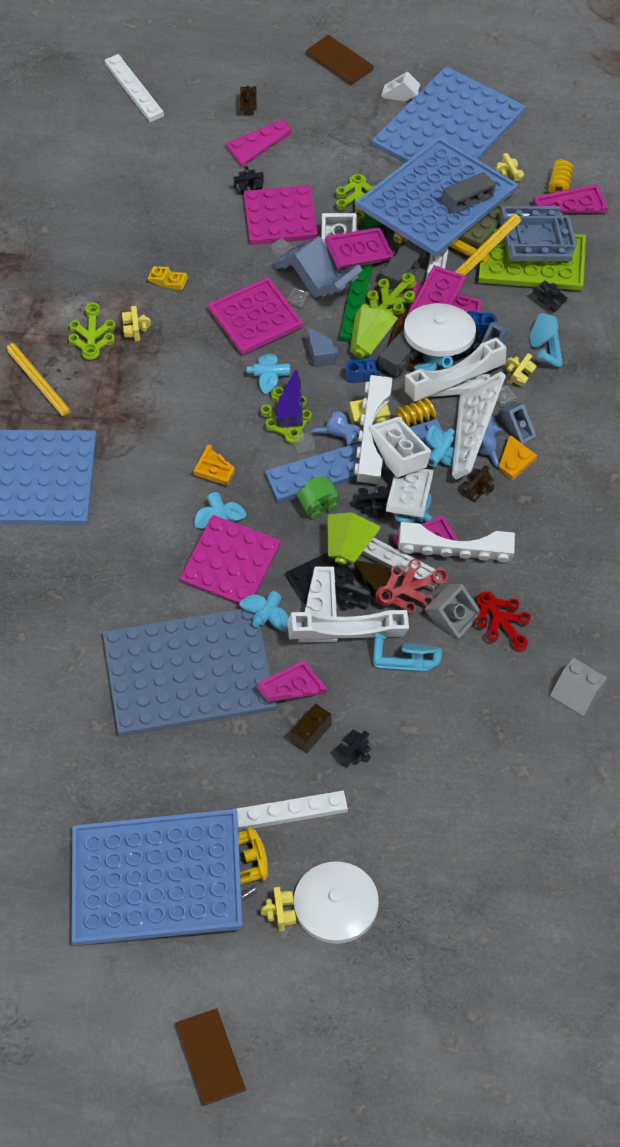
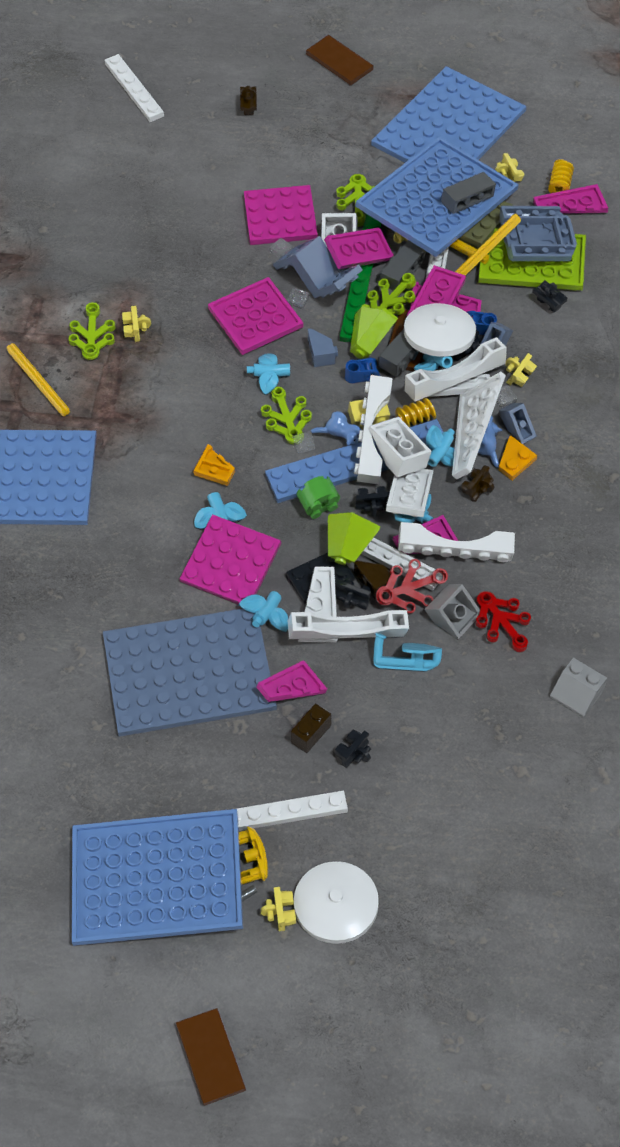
(164, 277): yellow slope -> none
(248, 178): black hips -> none
(252, 144): dark pink wing -> none
(290, 403): dark purple slope -> none
(401, 88): white slope -> none
(546, 330): medium azure piece -> none

